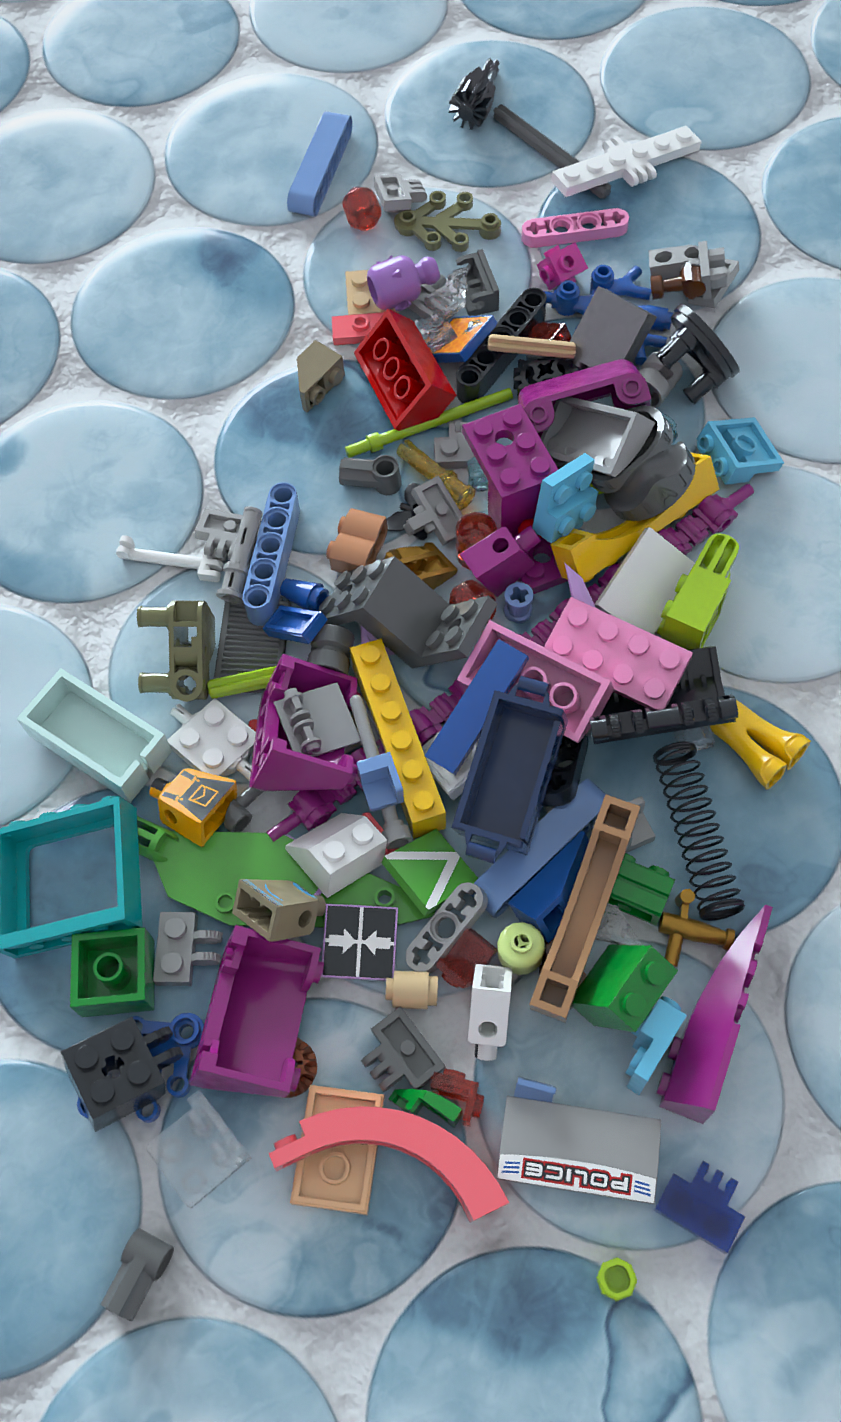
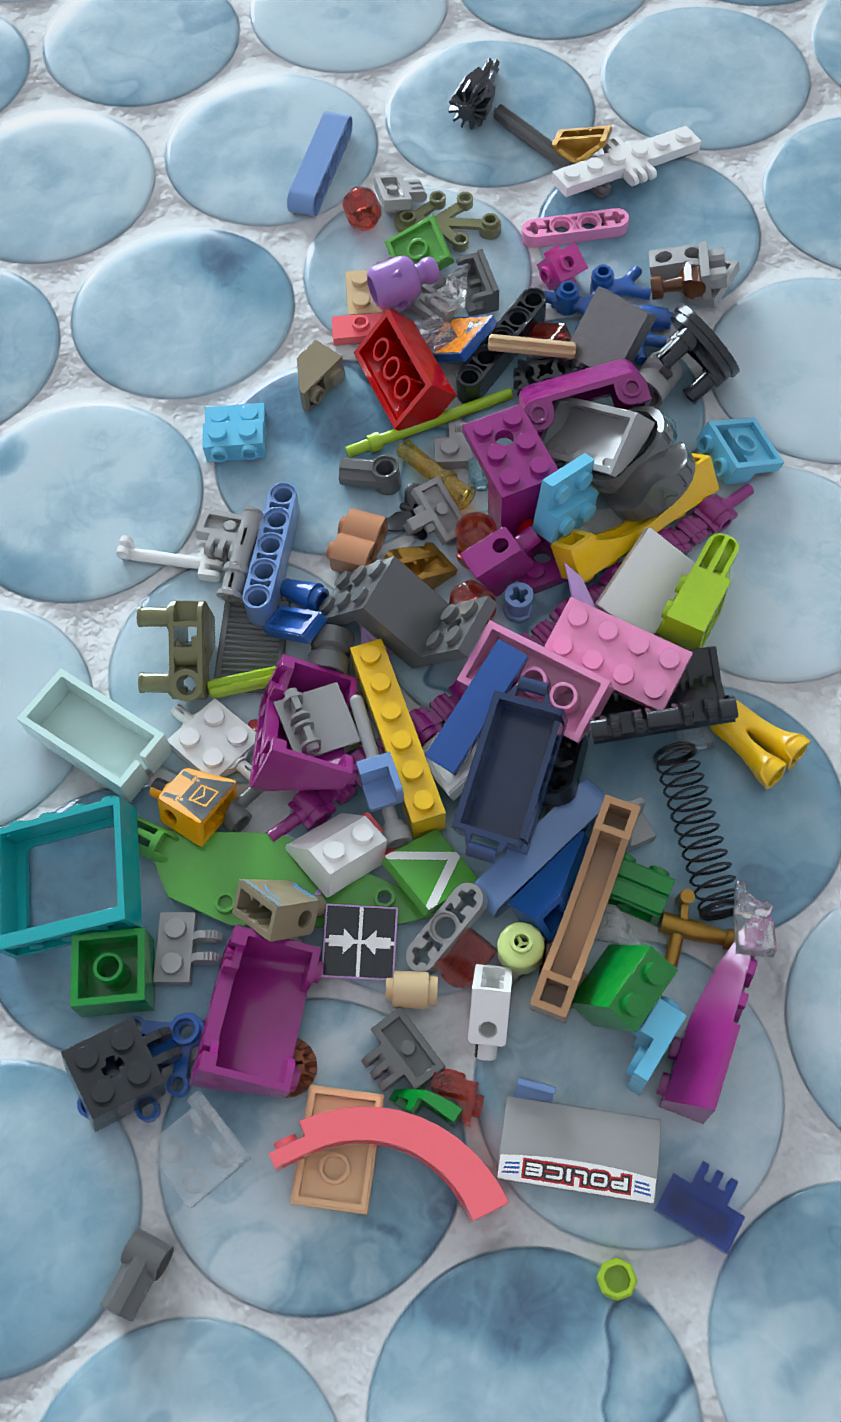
(234, 432): none -> medium azure plate
(421, 241): none -> bright green tile
(581, 143): none -> pearl gold slope
(752, 924): none -> clear slope

